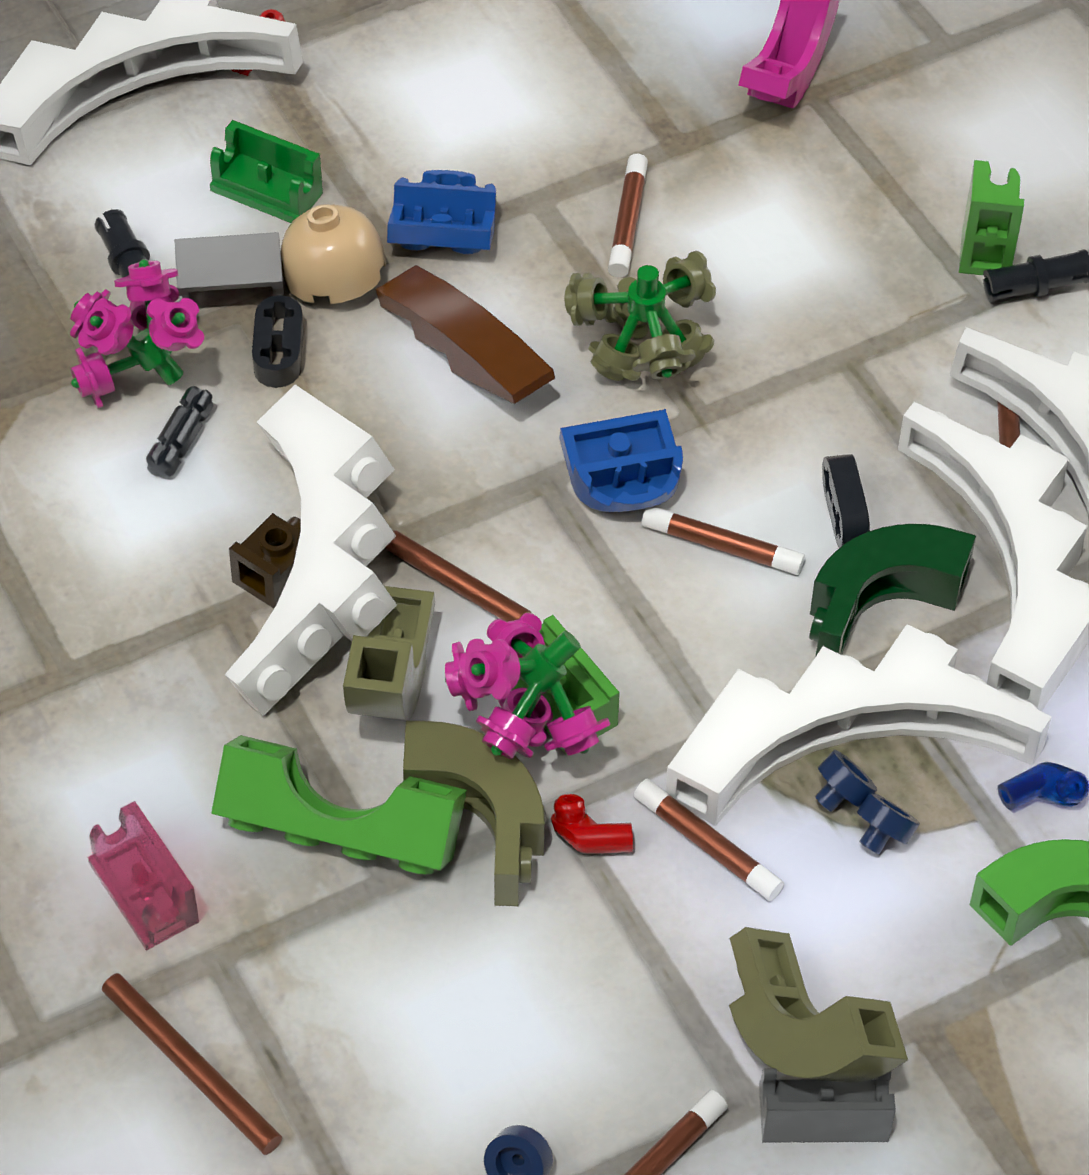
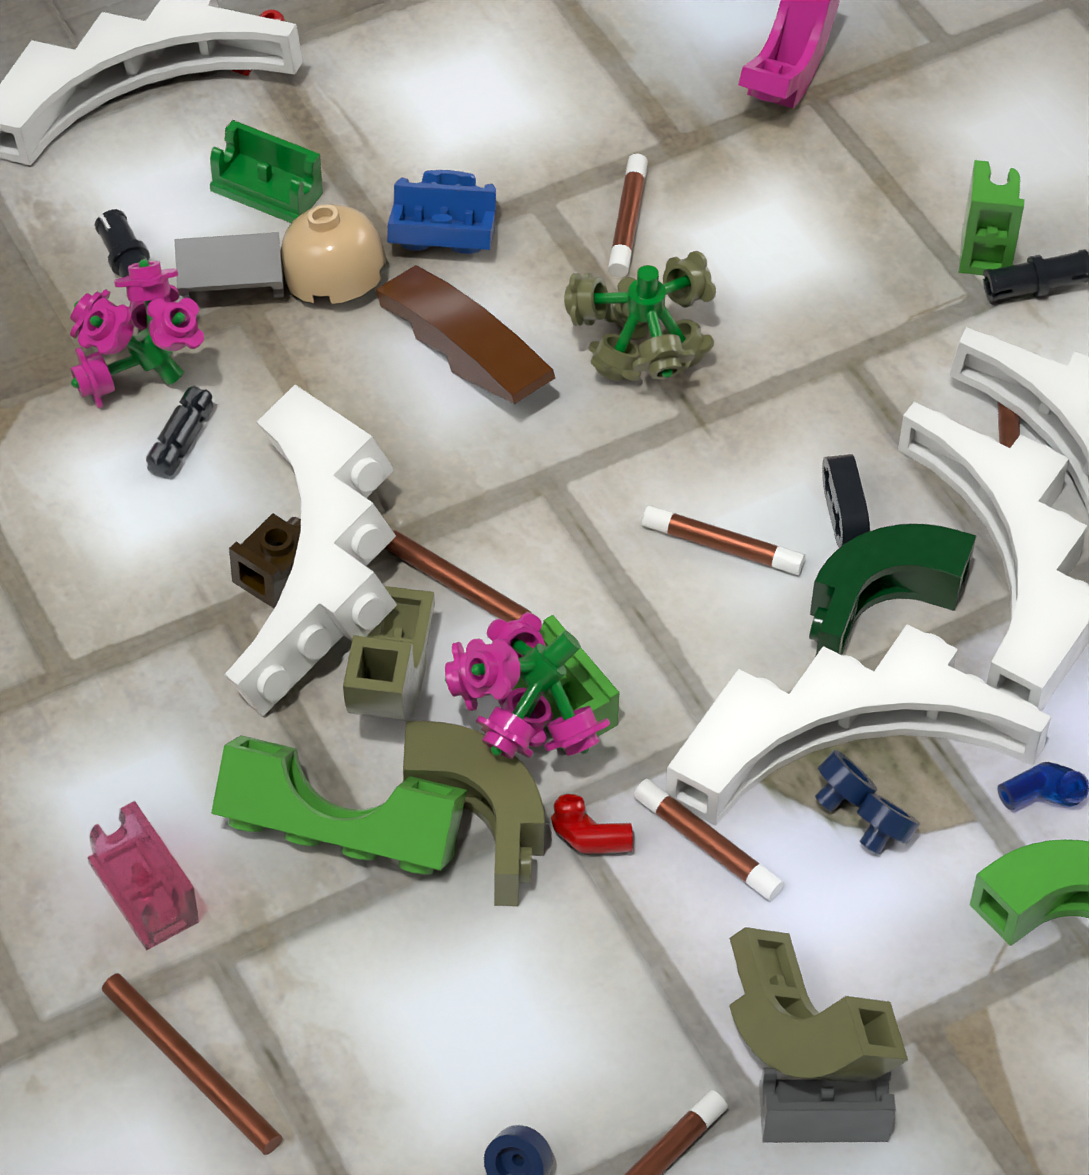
(268, 340): black beam -> none
(623, 461): blue slope -> none

